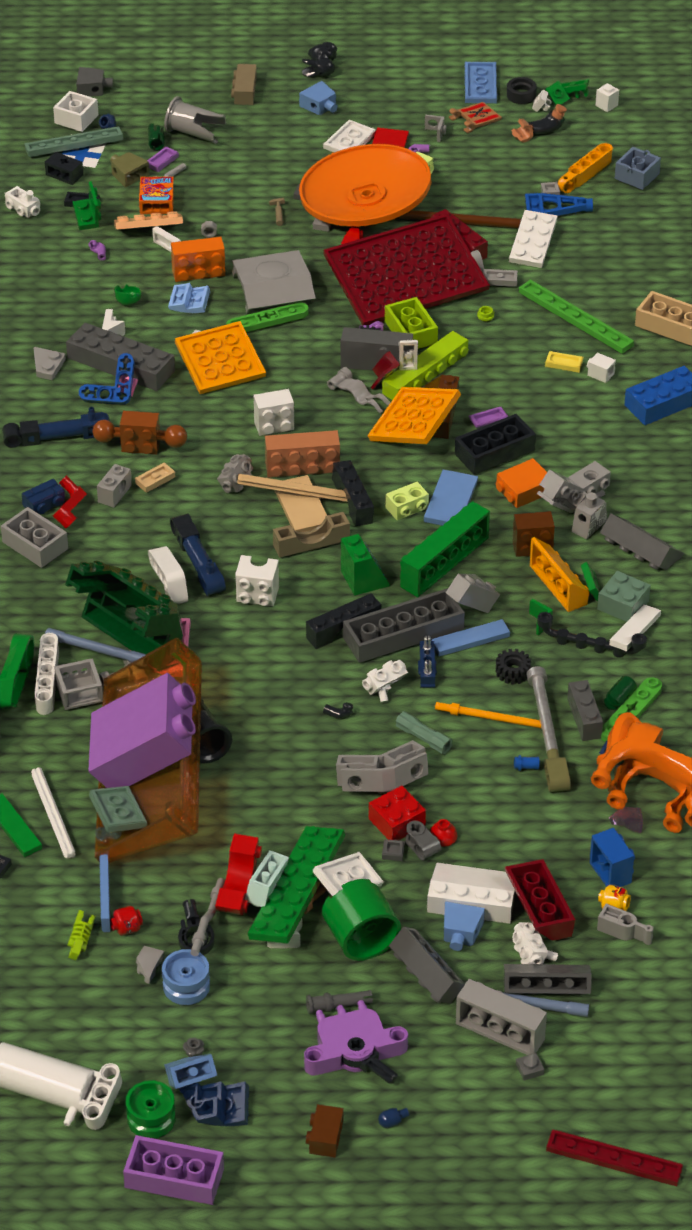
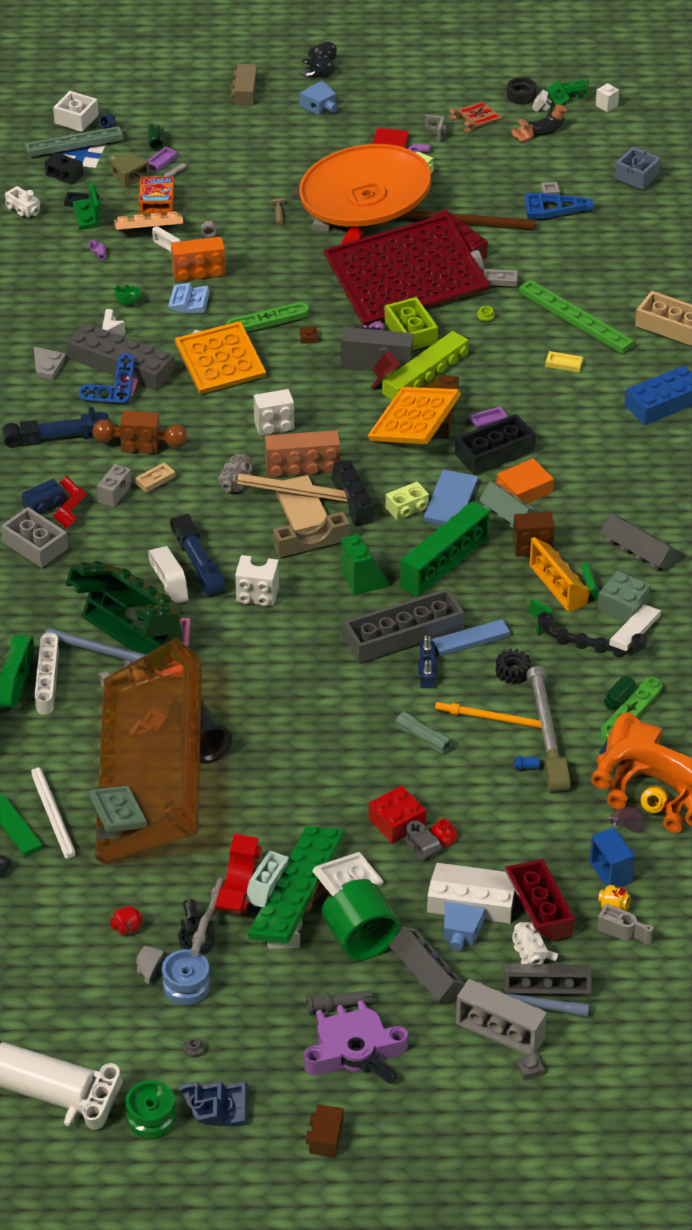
(79, 687): light grey piece -> none
(80, 935): lime hinge -> none
(92, 81): dark grey torso -> none
(104, 893): medium blue tile -> none
(141, 732): medium lavender brick -> none
(173, 1170): medium lavender brick -> none
(189, 119): light grey piece -> none
(190, 1070): medium blue slope -> none
(274, 280): light grey panel -> none
(308, 335): none -> reddish brown plate
(323, 628): black arch -> none
(338, 713): black arm -> none
(348, 136): white tile -> none
(356, 387): light grey flag -> none
(381, 679): white brick -> none
(383, 771): light grey brick -> none
(392, 1117): dark blue cylinder -> none
(393, 850): dark grey tile -> none
(408, 354): white slope -> none
(473, 592): light grey wedge -> none
(480, 82): medium blue tile -> none
(504, 502): none -> sand green brick
(533, 239): white plate -> none
(572, 490): light grey brick -> none
(585, 710): dark grey brick -> none
(586, 168): light orange piece -> none
(589, 516): light grey torso -> none
(601, 367): white brick -> none
(614, 1157): dark red tile -> none
(654, 806): none -> yellow head

